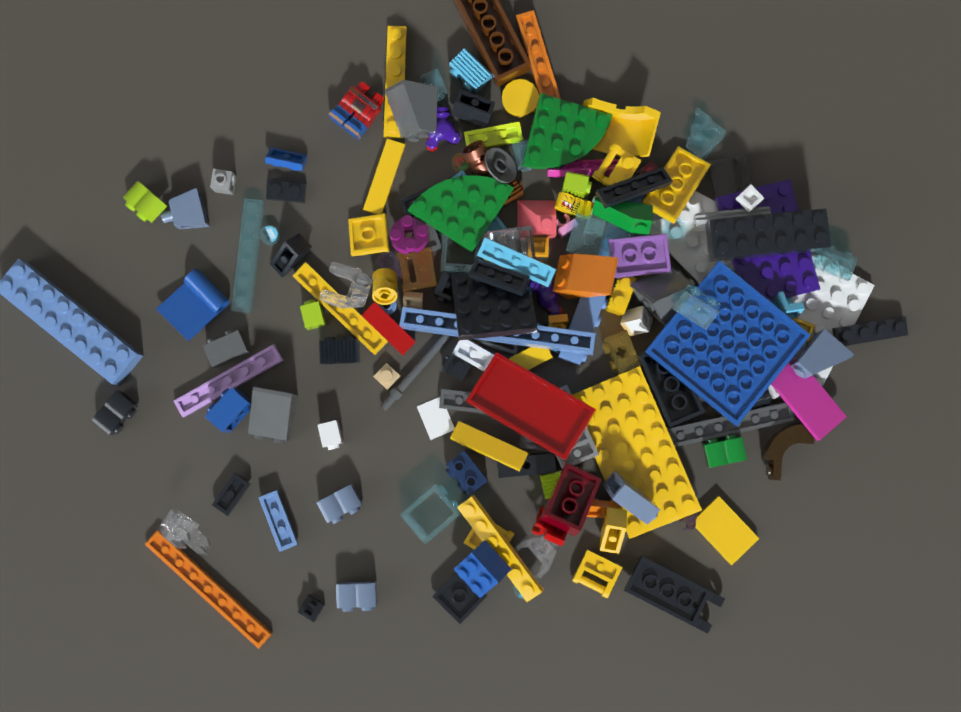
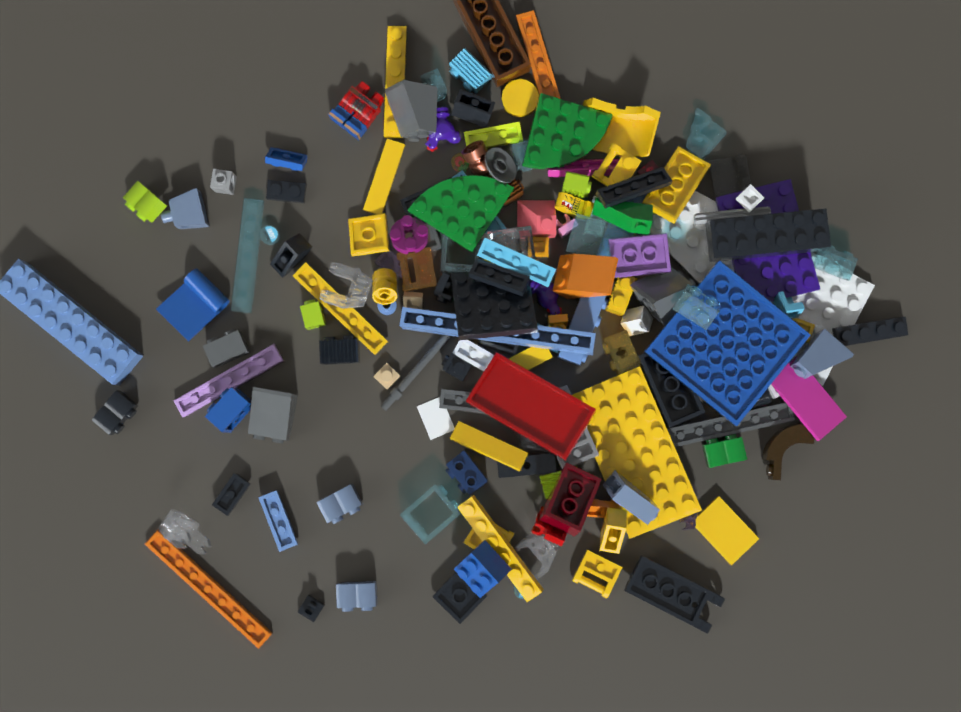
(330, 434): white brick -> none
(388, 328): red tile -> none

